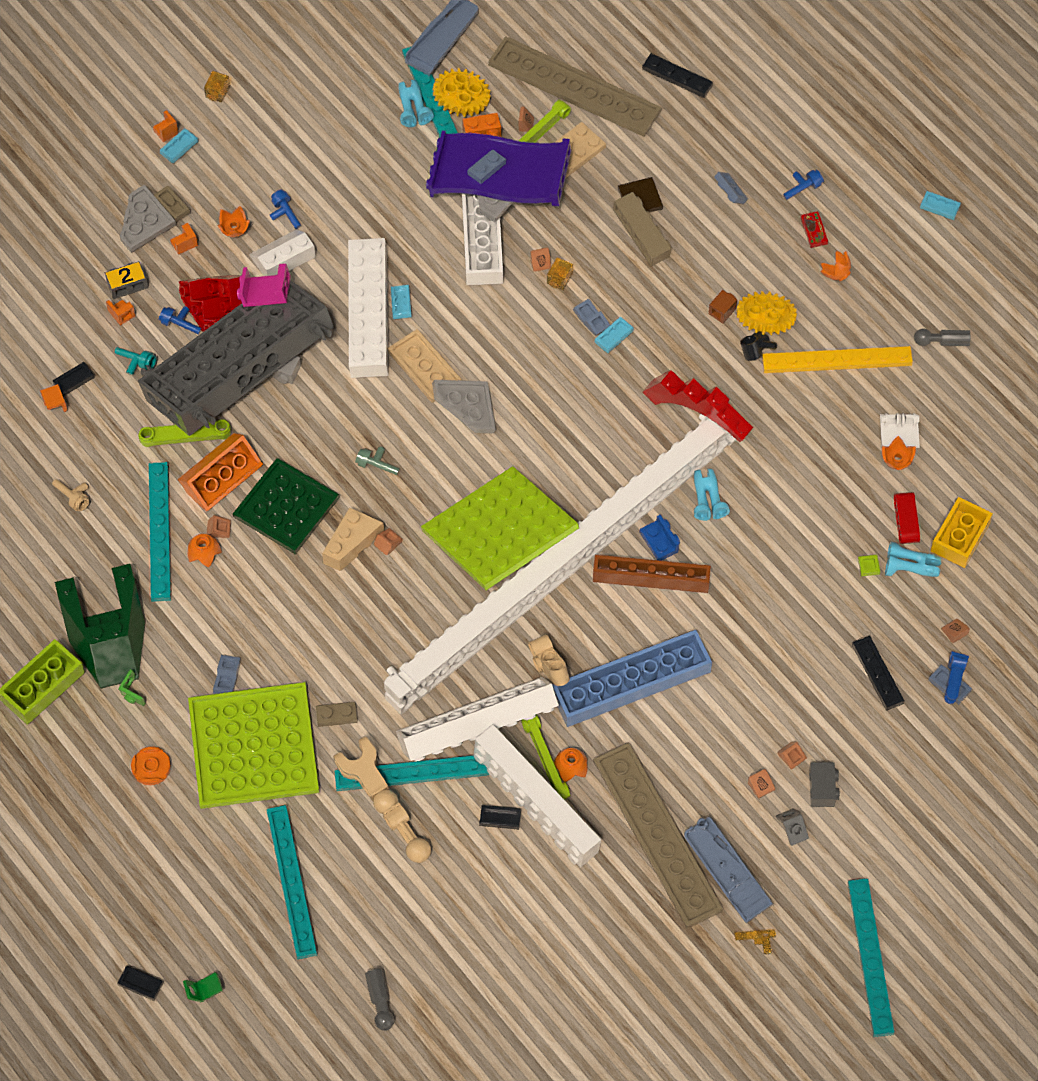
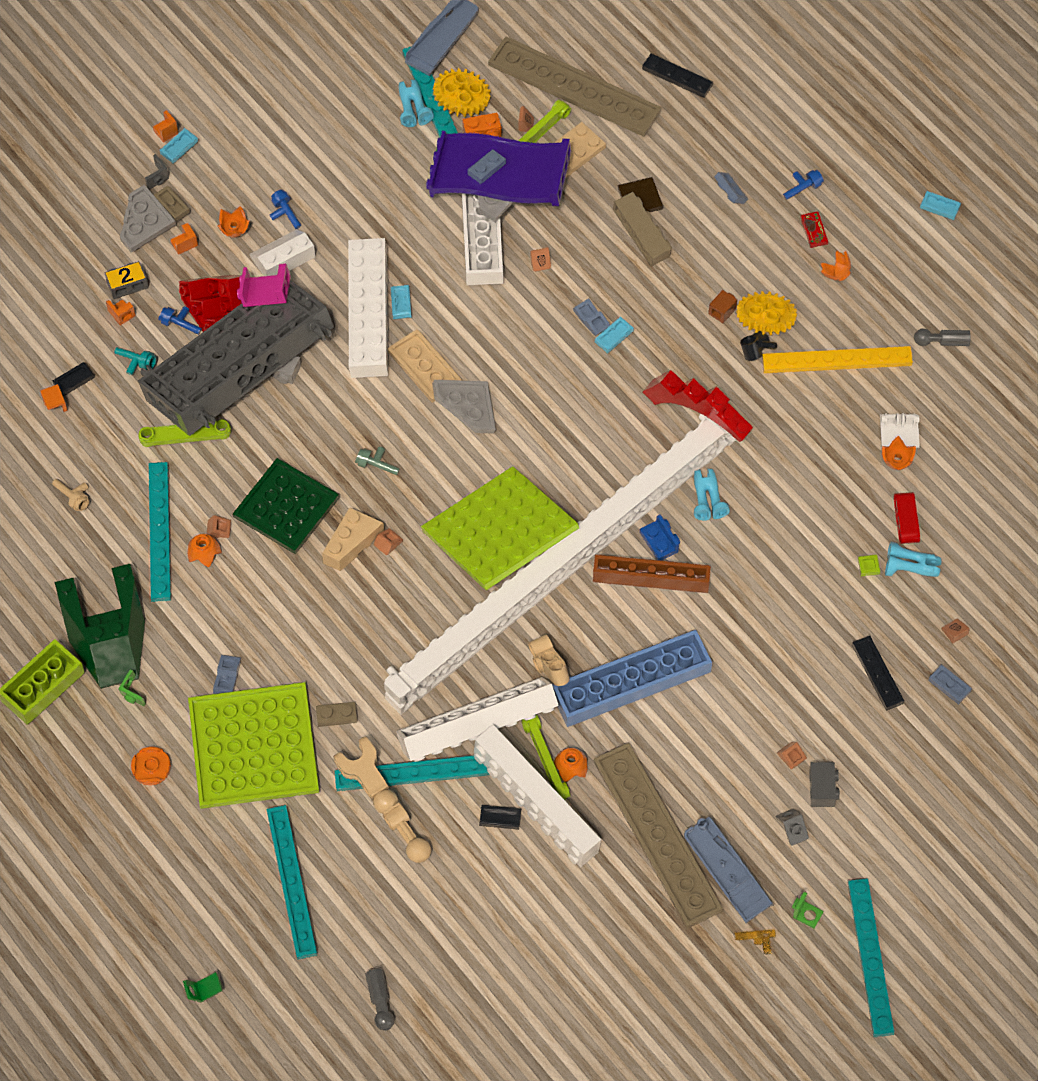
(140, 983): black tile -> none
(158, 176): none -> dark grey bracket
(217, 86): clear yellow brick -> none
(220, 471): orange slope -> none
(559, 274): clear yellow brick -> none
(761, 783): nougat slope -> none
(801, 906): none -> bright green bracket
(957, 664): blue piece -> none
(961, 532): yellow brick -> none

